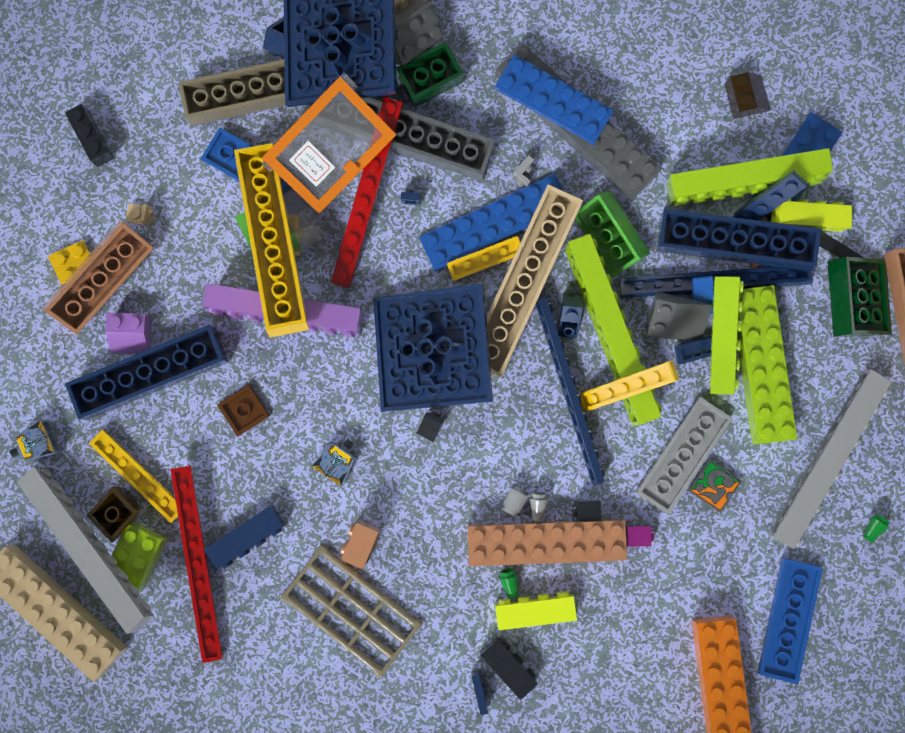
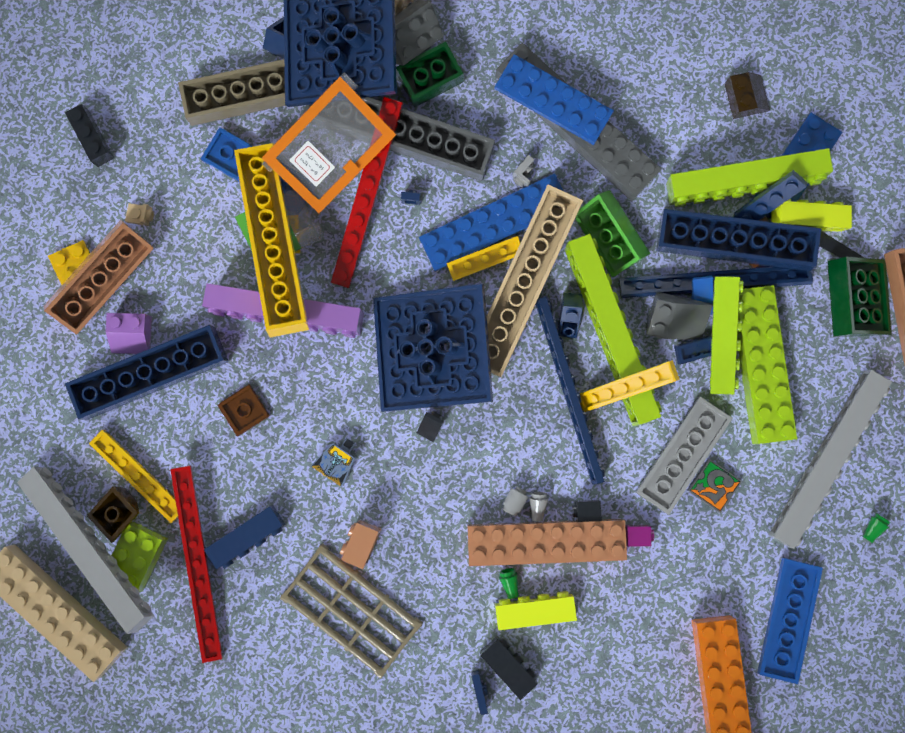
(36, 442): torso -> none

